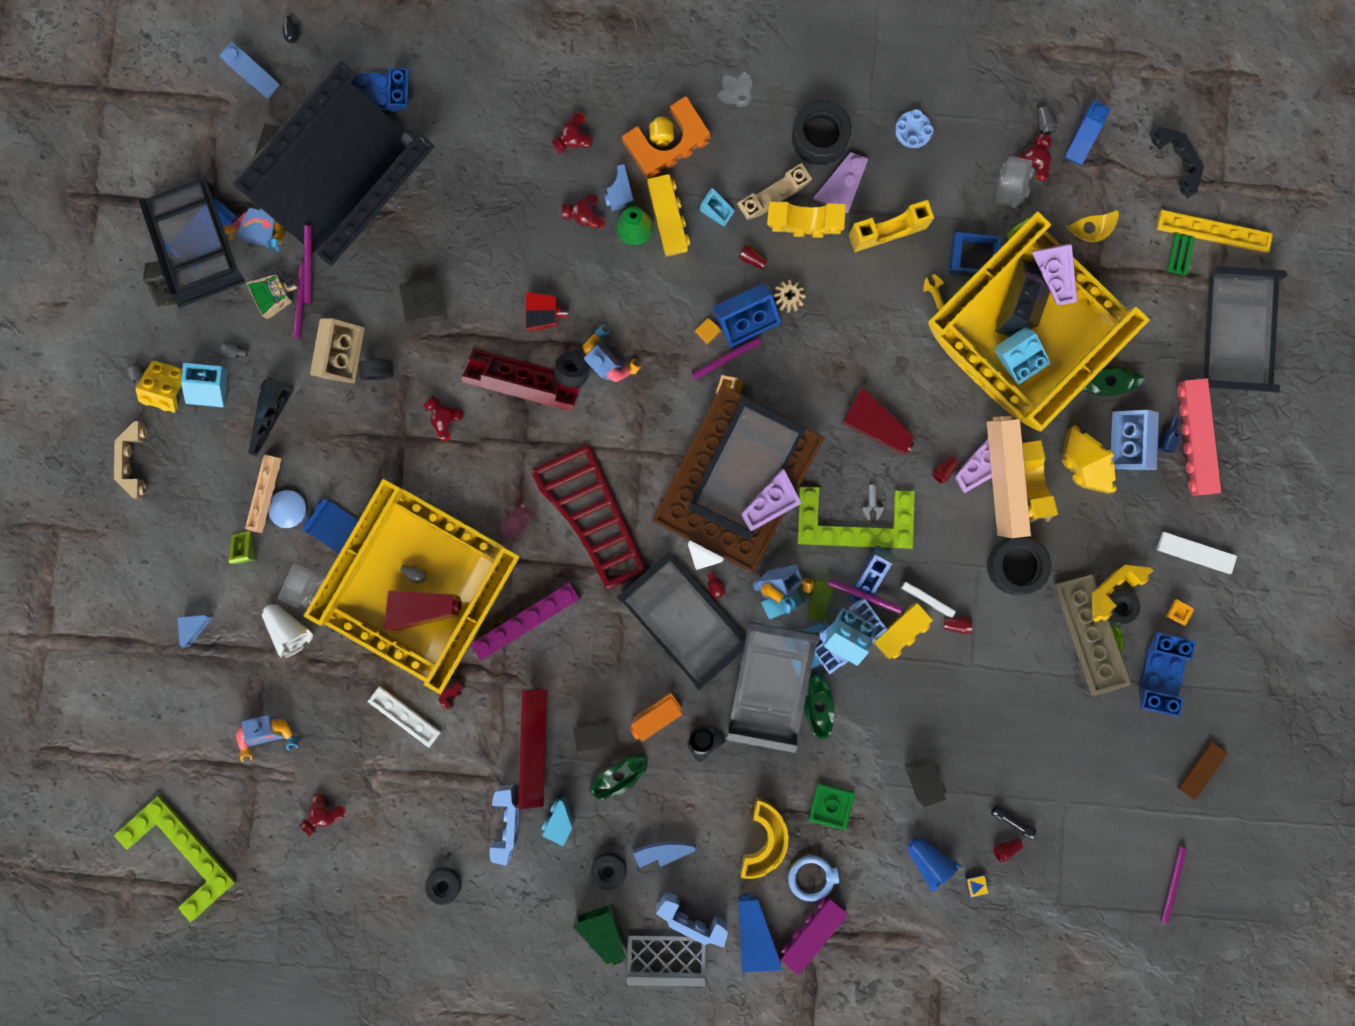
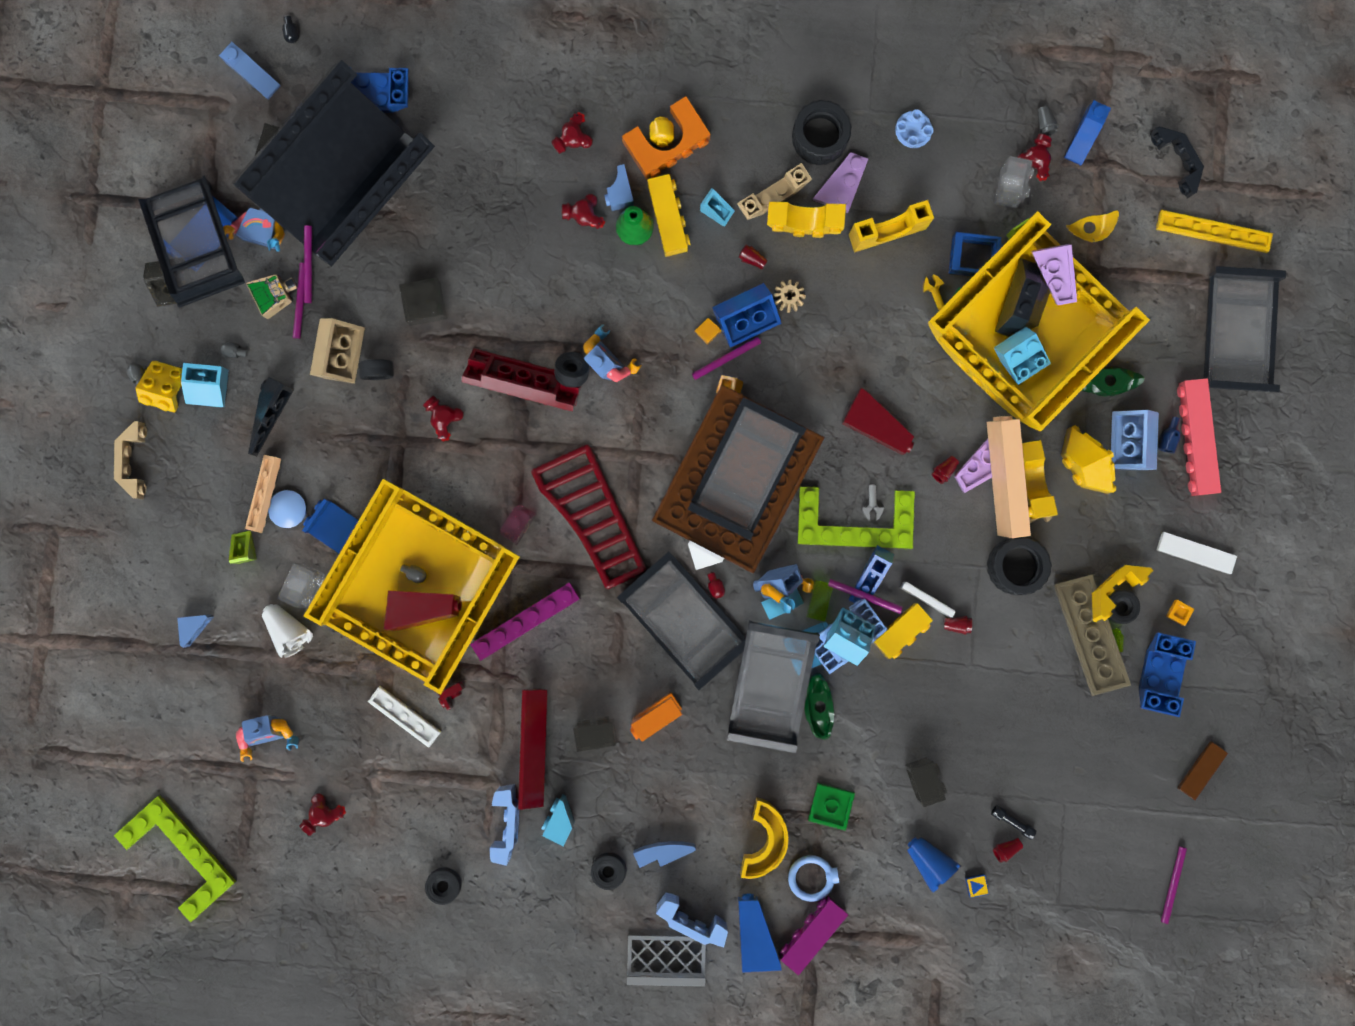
(542, 311): torso -> none
(602, 933): dark green slope -> none
(607, 786): dark green piece -> none
(704, 741): black hair -> none
(734, 88): clear plate -> none
(771, 502): lavender wing -> none
(1184, 239): green tile -> none

